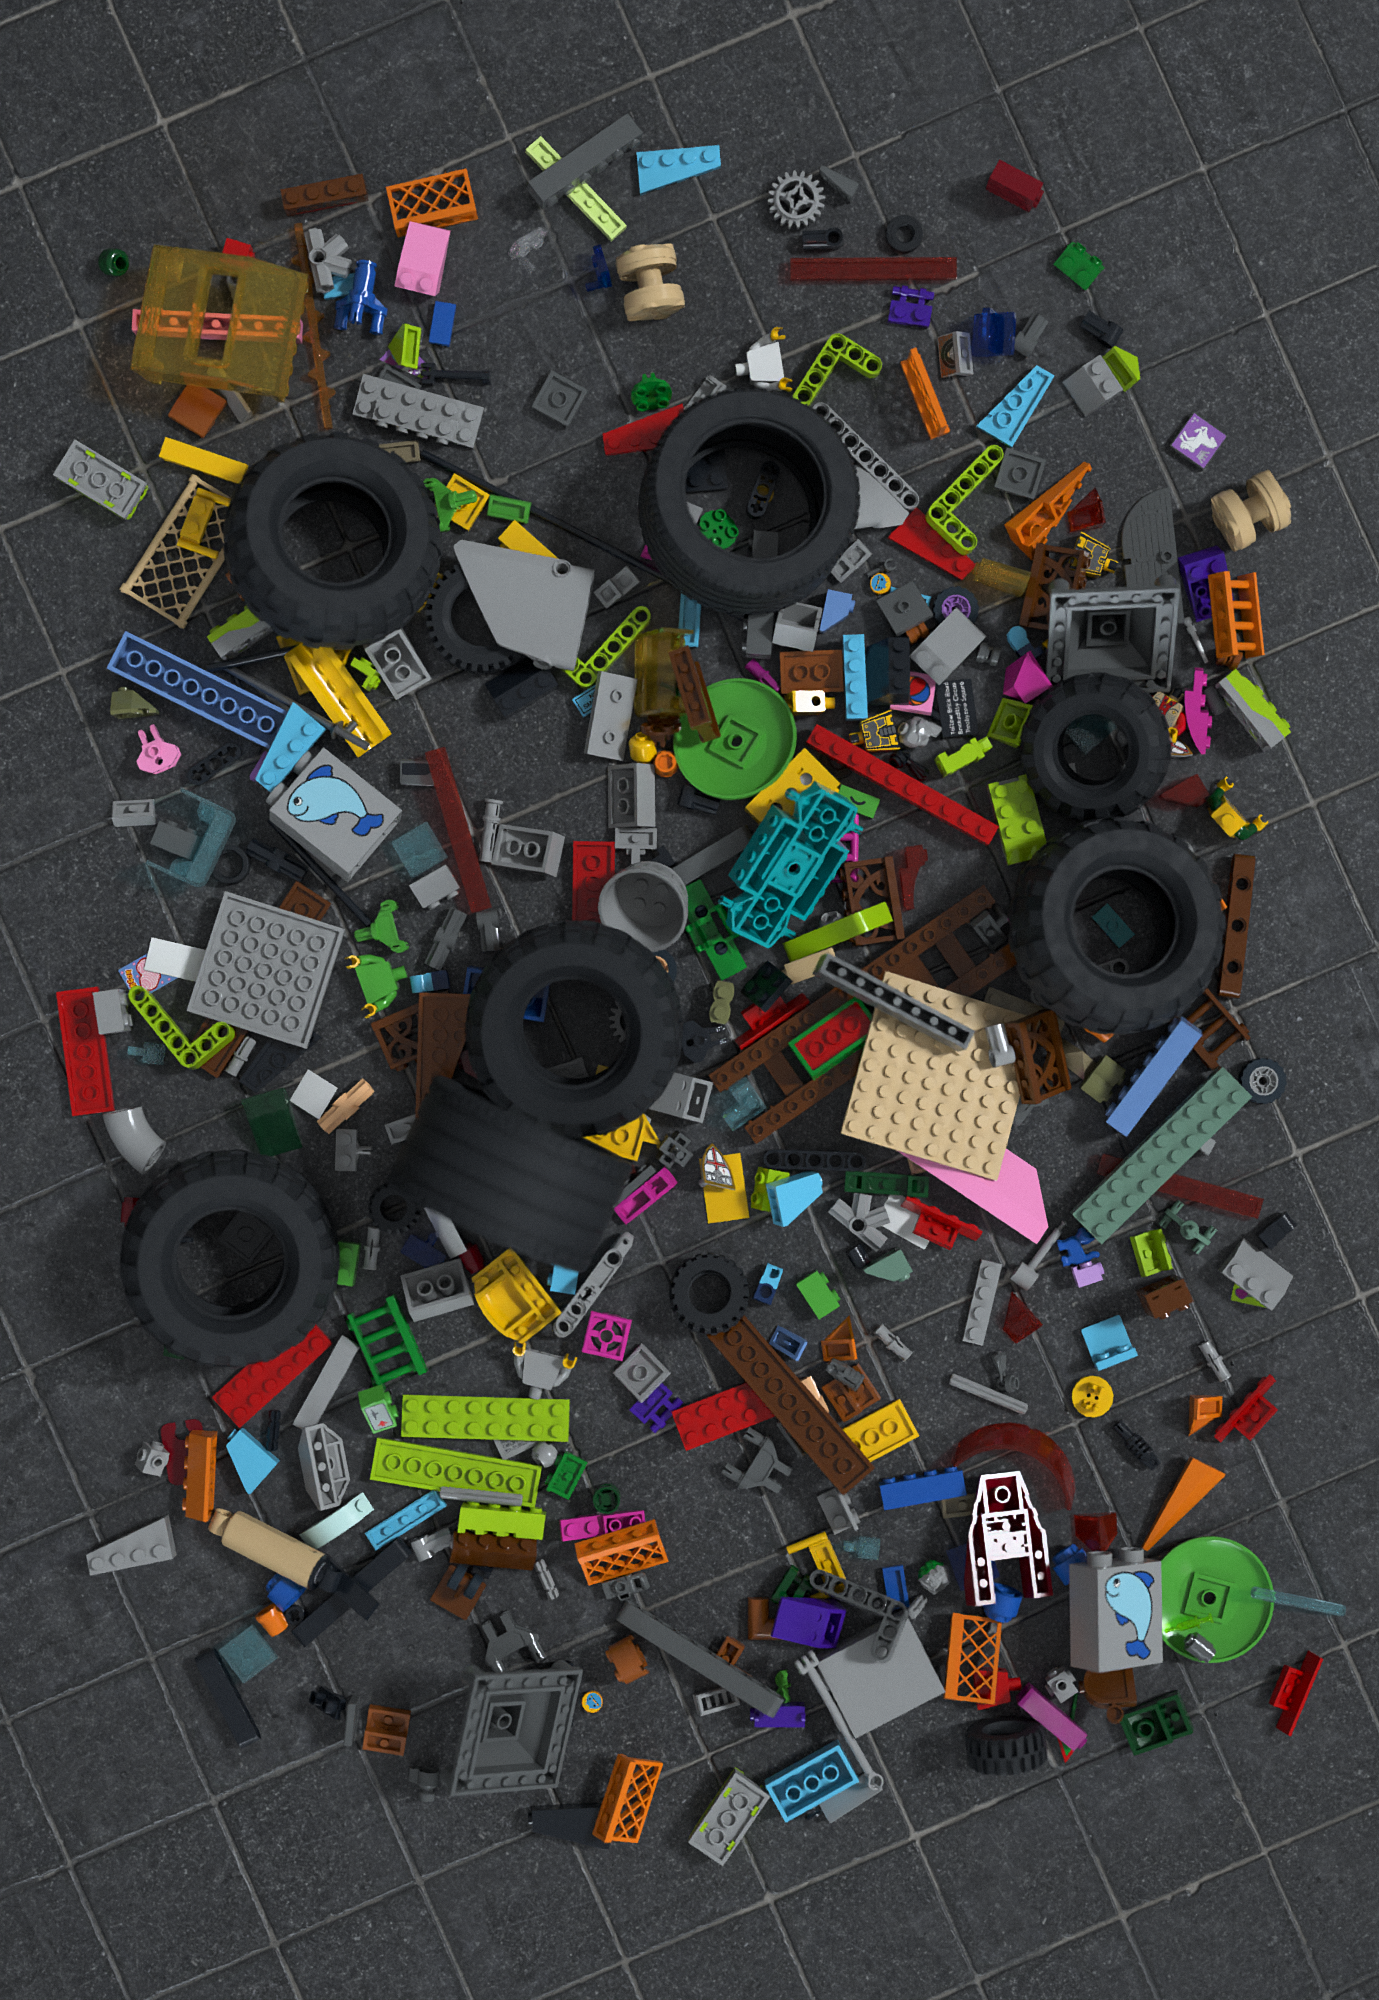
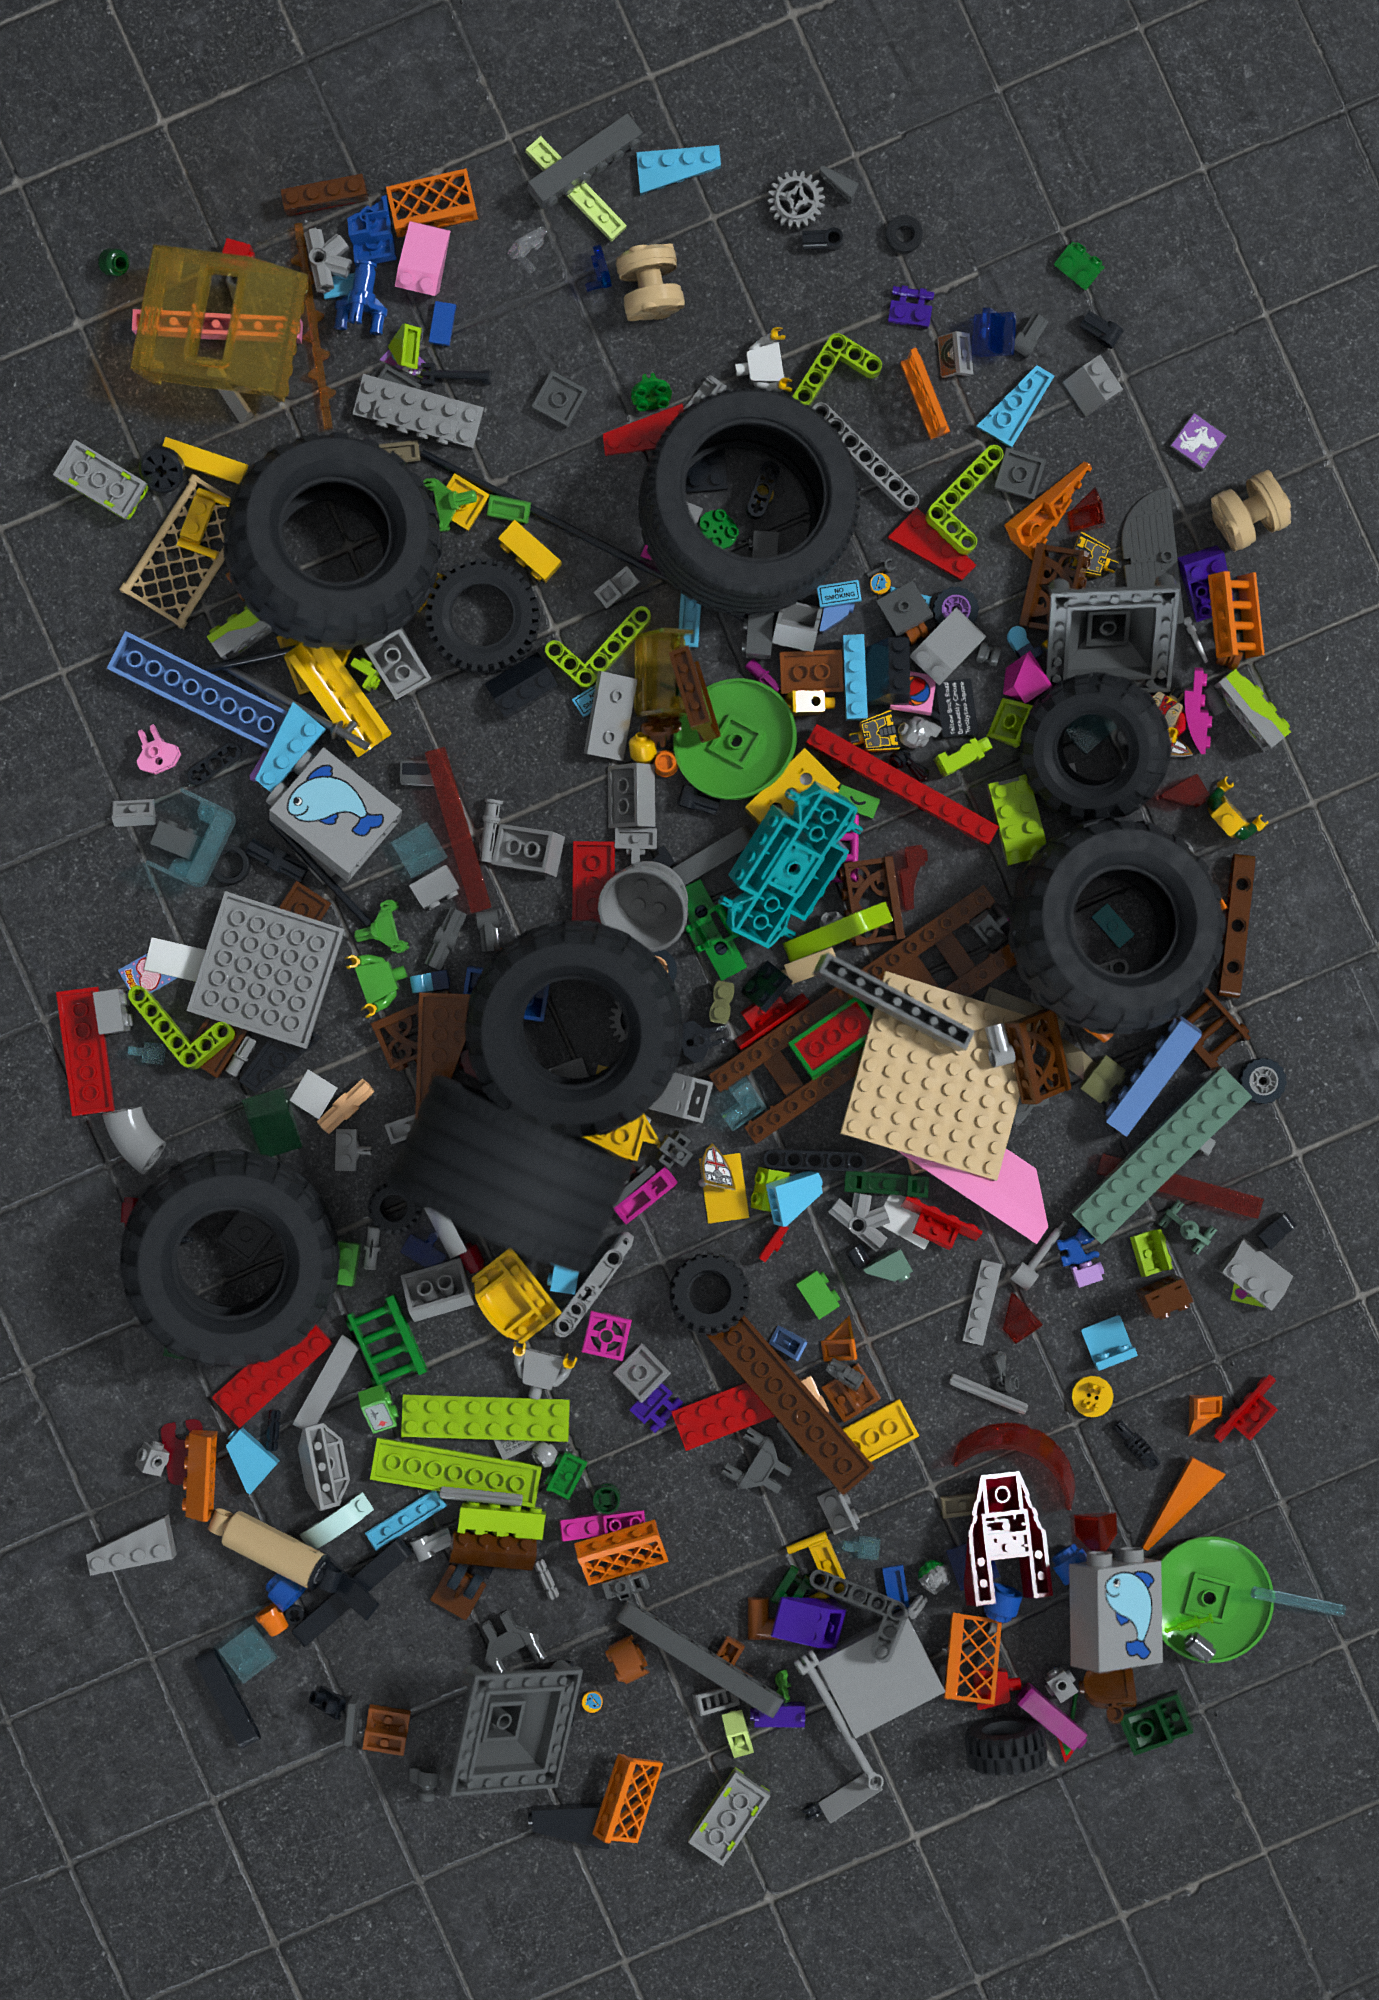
(129, 704): olive slope -> none
(154, 477): none -> black wheel
(197, 409): dark orange slope -> none
(373, 233): none -> blue slope
(528, 601): light grey panel -> none
(737, 1733): none -> yellowish green slope
(768, 1284): leg -> none
(774, 1243): none -> red plate
(811, 1780): medium azure brick -> none
(839, 593): none -> medium azure tile
(851, 560): light grey slope -> none
(873, 268): clear red plate -> none
(877, 505): light grey panel -> none
(893, 1342): light grey pin -> none
(922, 1488): blue brick -> none
(1001, 577): clear yellow slope -> none
(1015, 186): dark red brick -> none
(1123, 366): lime slope -> none
(1214, 1360): light grey pin -> none
(1293, 1691): red bracket -> none

